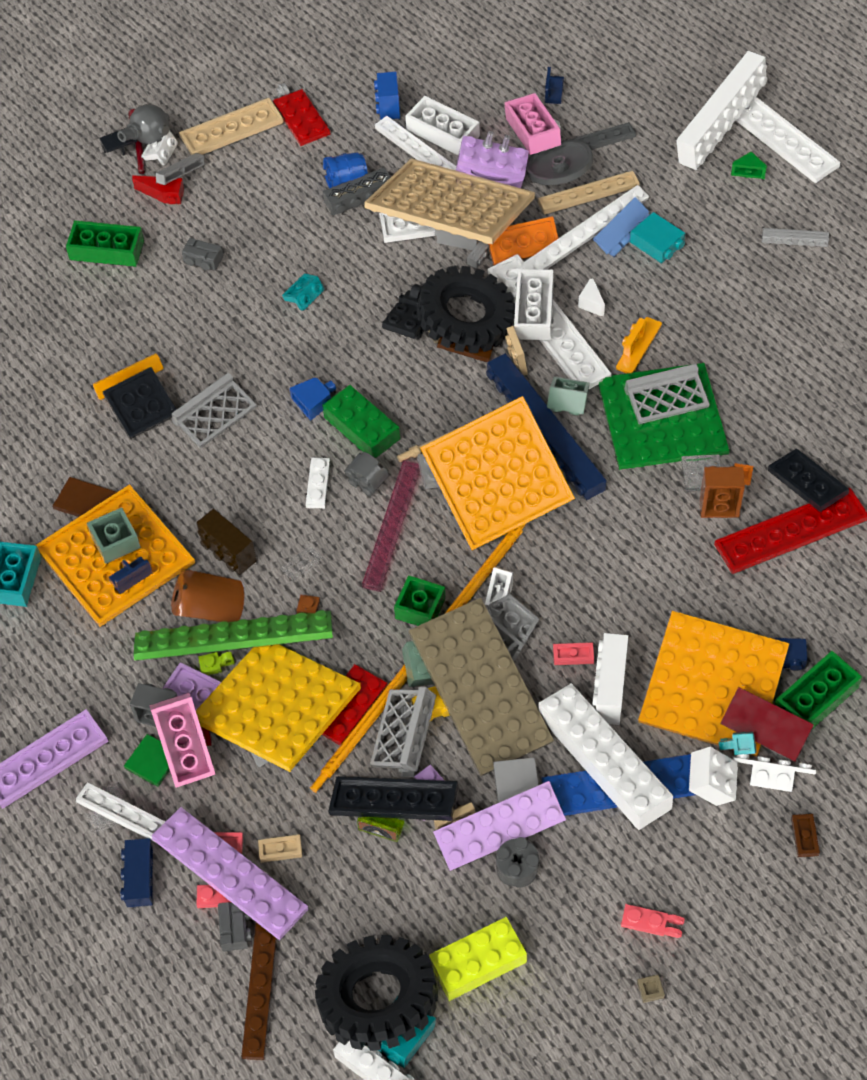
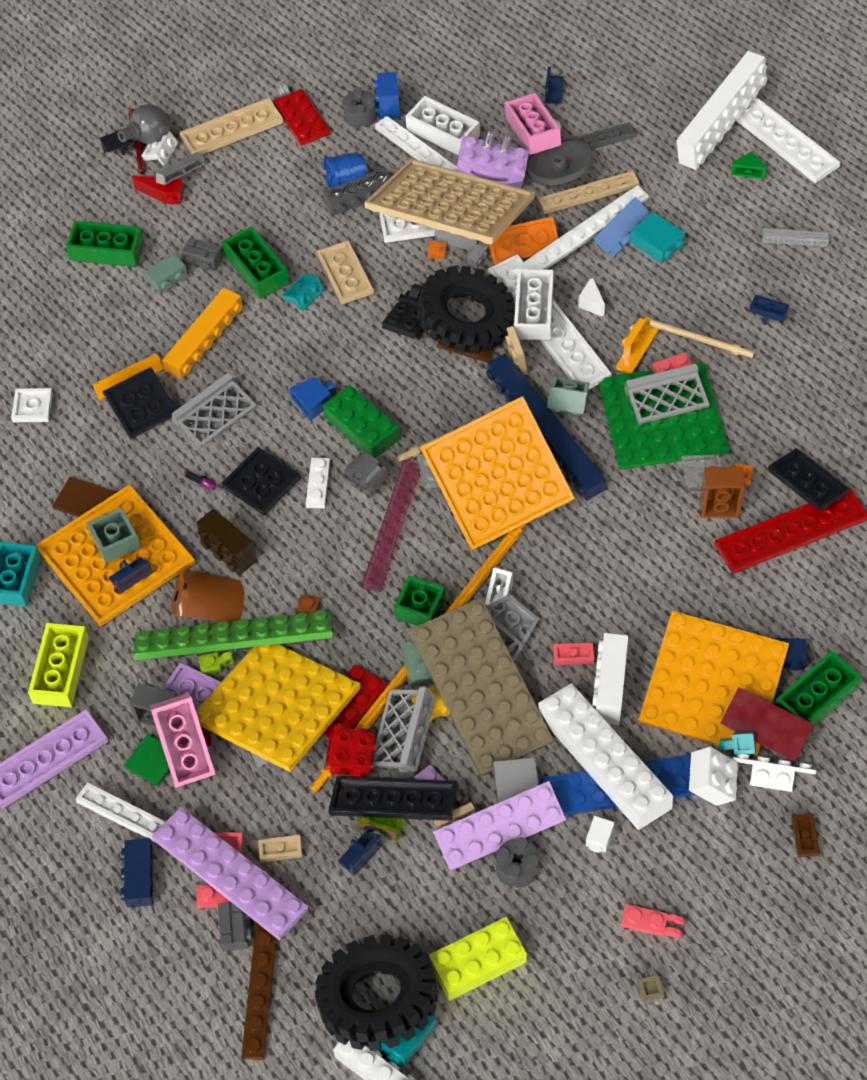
(32, 405): none -> white plate
(58, 665): none -> neon yellow brick
(166, 273): none -> sand green brick
(202, 333): none -> light orange brick
(202, 480): none -> piece
(255, 262): none -> green brick
(261, 480): none -> black plate
(344, 272): none -> tan plate
(350, 751): none -> red brick
(359, 108): none -> dark grey brick
(360, 852): none -> dark blue panel
(437, 250): none -> orange plate
(599, 834): none -> white brick
(671, 363): none -> coral plate
(734, 349): none -> tan bar
(769, 308): none -> dark blue panel

